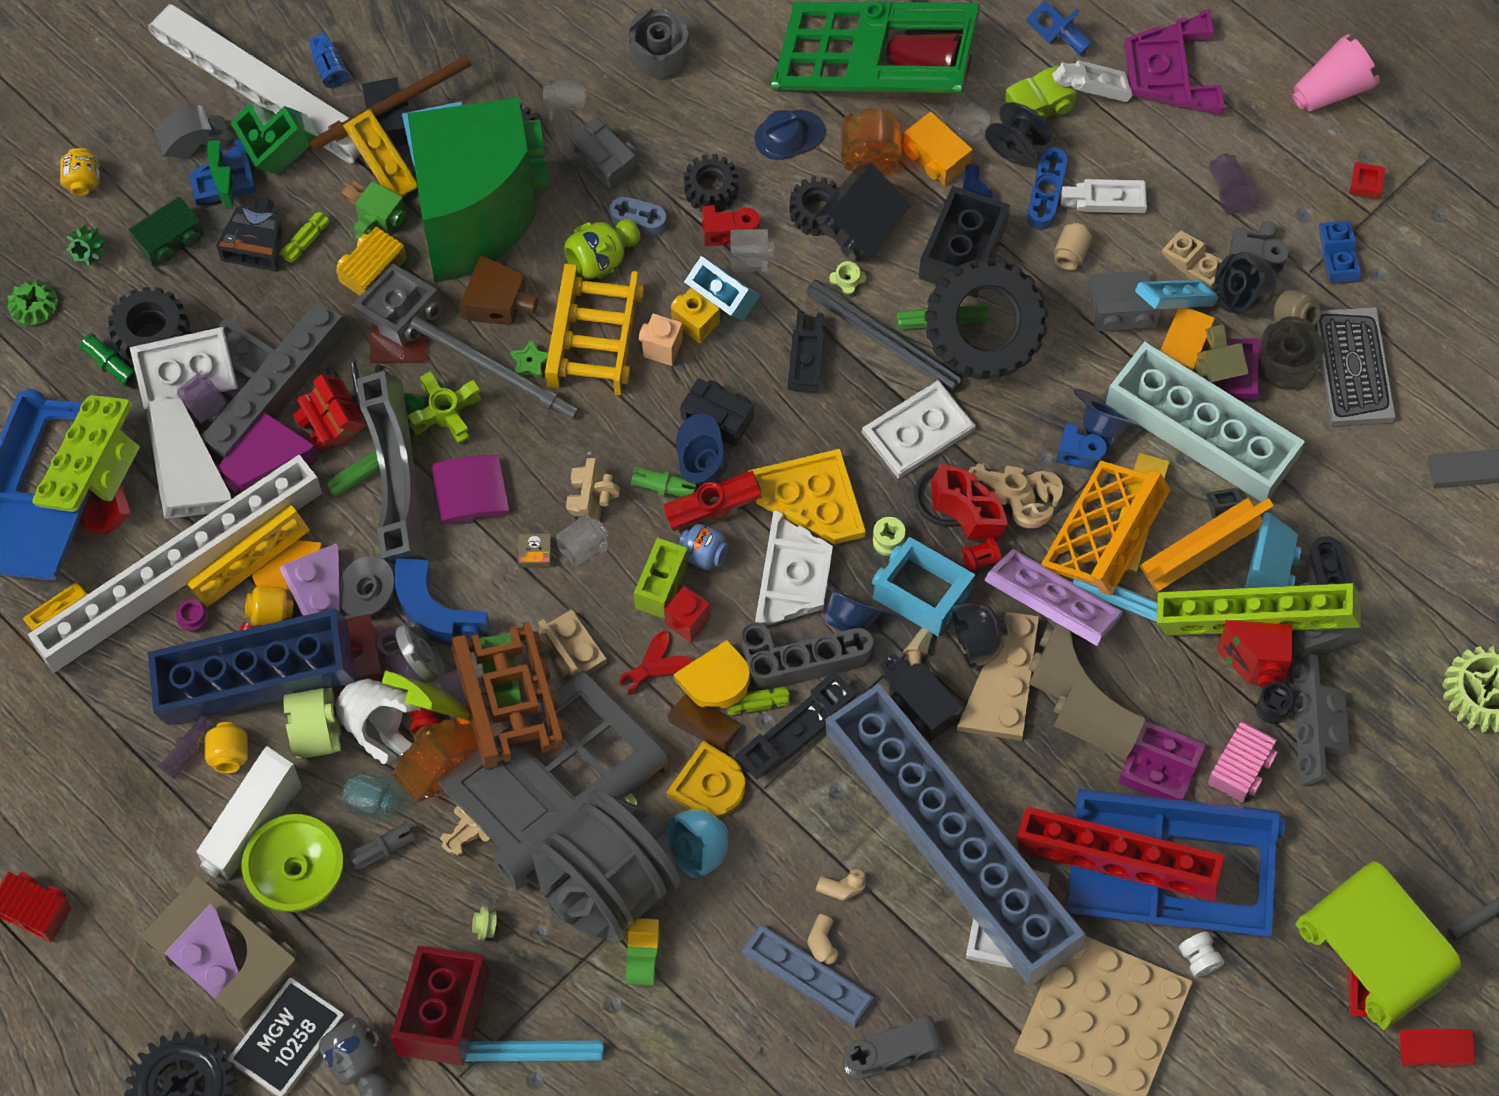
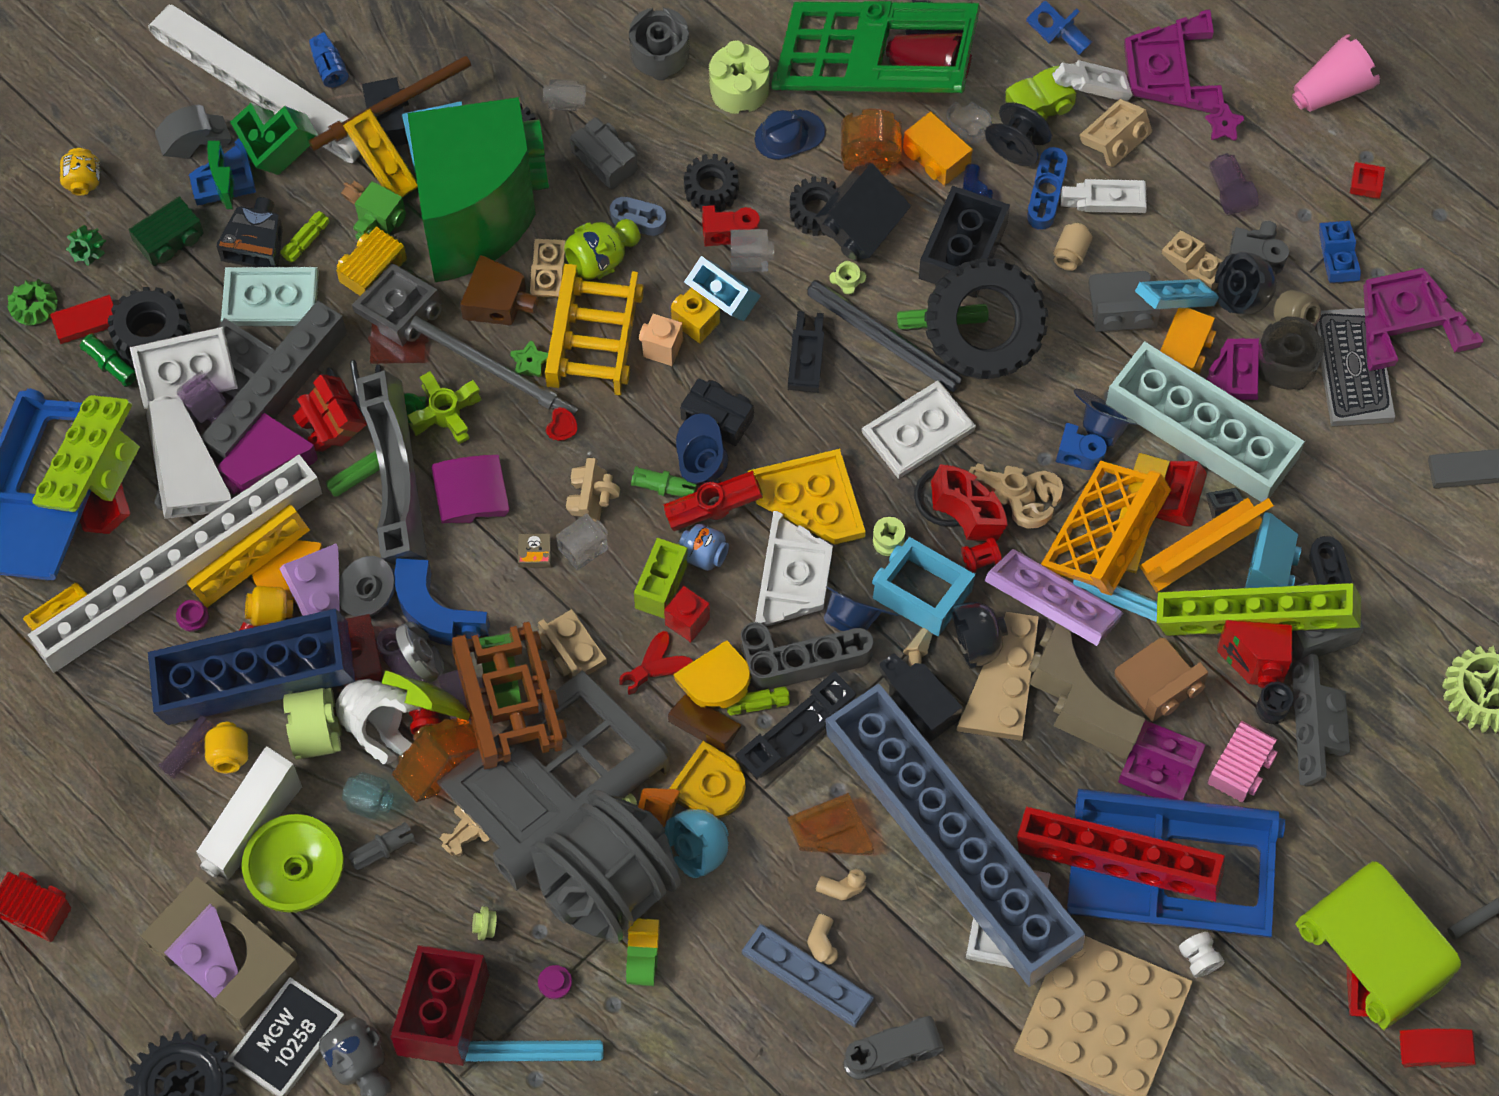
(82, 319): none -> red tile
(268, 295): none -> light aqua tile
(547, 267): none -> tan slope
(554, 982): none -> magenta plate
(562, 424): none -> red piece
(659, 802): none -> orange slope
(739, 77): none -> yellowish green brick
(831, 828): none -> clear orange wing
(1117, 131): none -> tan bracket
(1160, 679): none -> medium nougat bracket
(1186, 485): none -> red slope
(1218, 129): none -> magenta plate
(1222, 360): olive brick -> none
(1408, 304): none -> magenta wing

